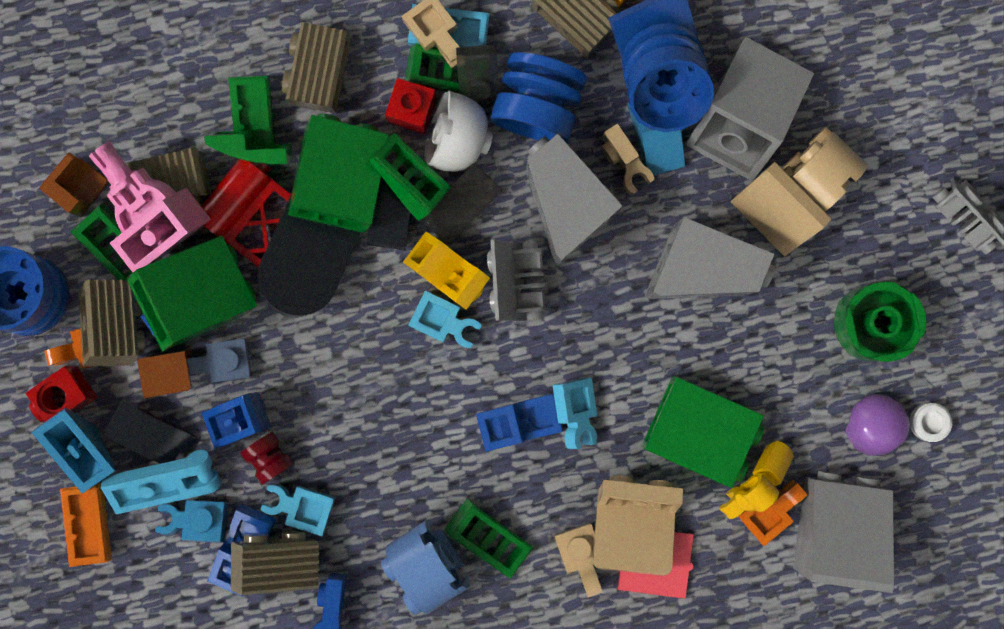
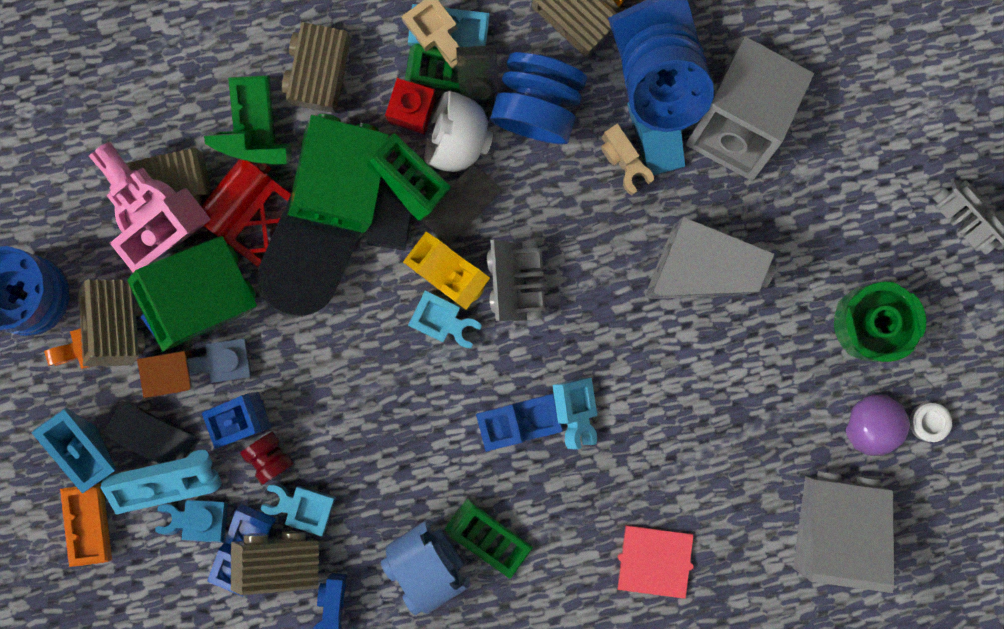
(72, 382): red brick -> none
(74, 184): dark orange panel -> none
(82, 233): green slope -> none
(567, 196): light grey slope -> none
(577, 554): tan plate -> none
(635, 526): tan bracket -> none
(703, 432): green brick -> none
(760, 490): yellow bar -> none
(774, 520): orange plate -> none
(780, 209): tan tile -> none
(825, 168): tan brick -> none

